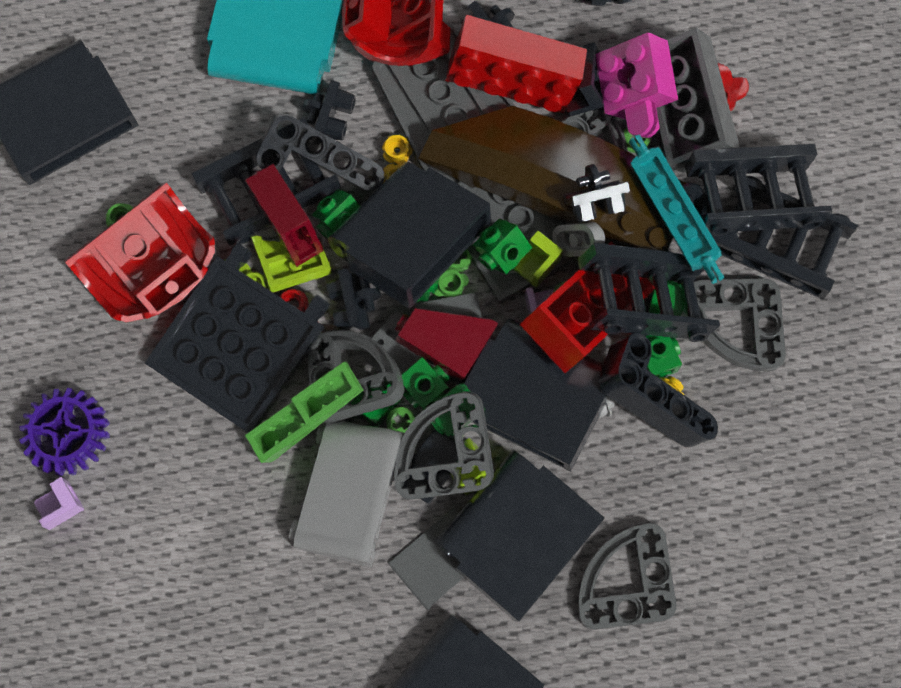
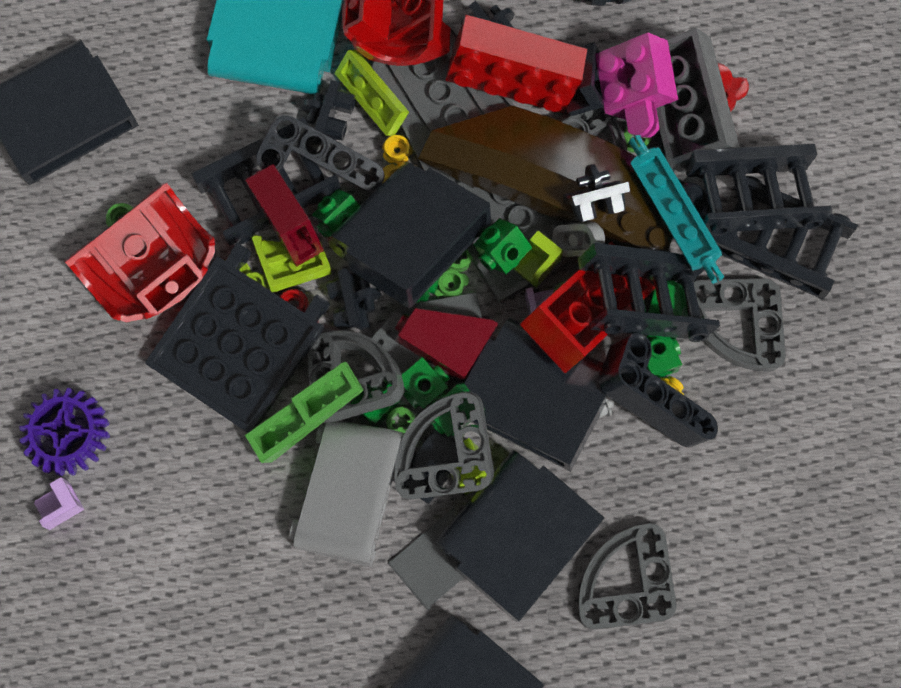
(371, 92): none -> lime plate

